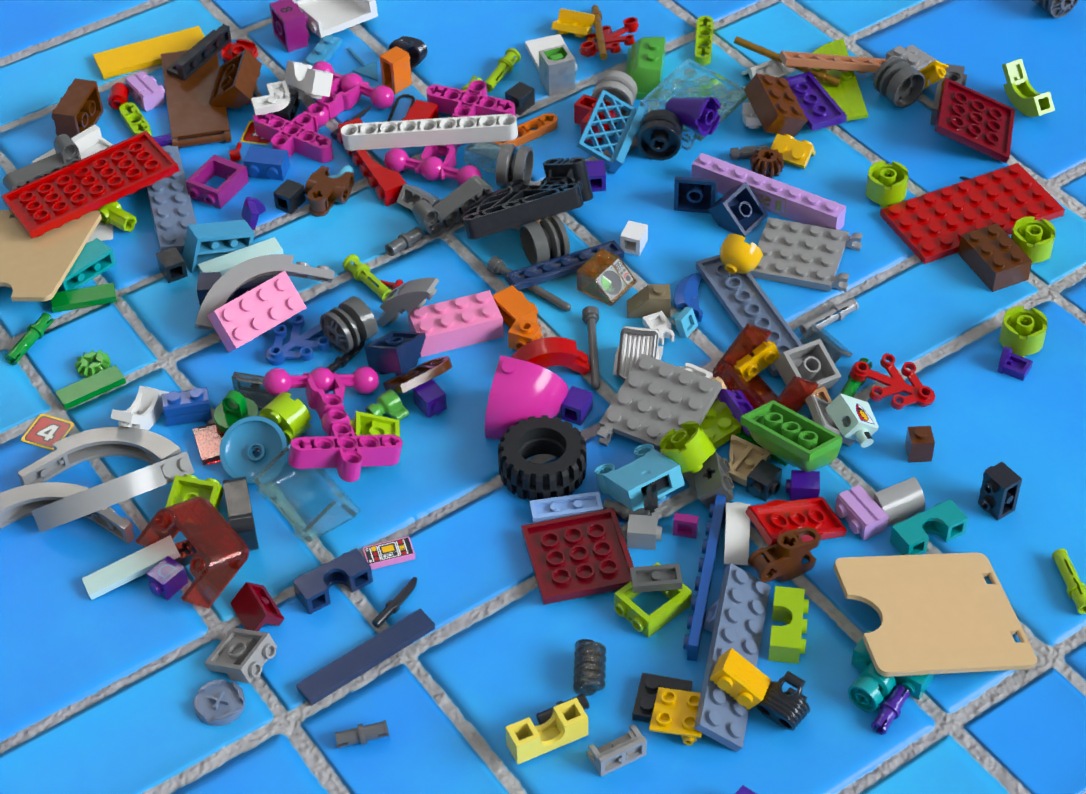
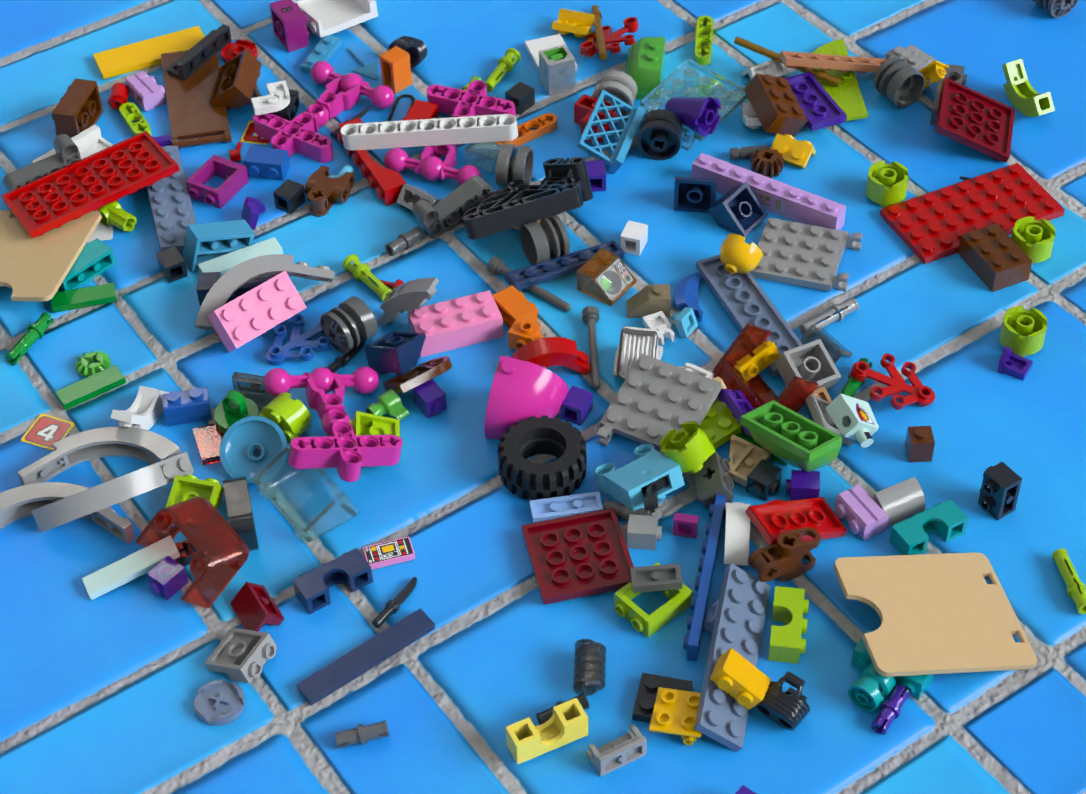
(308, 80): white arch -> none

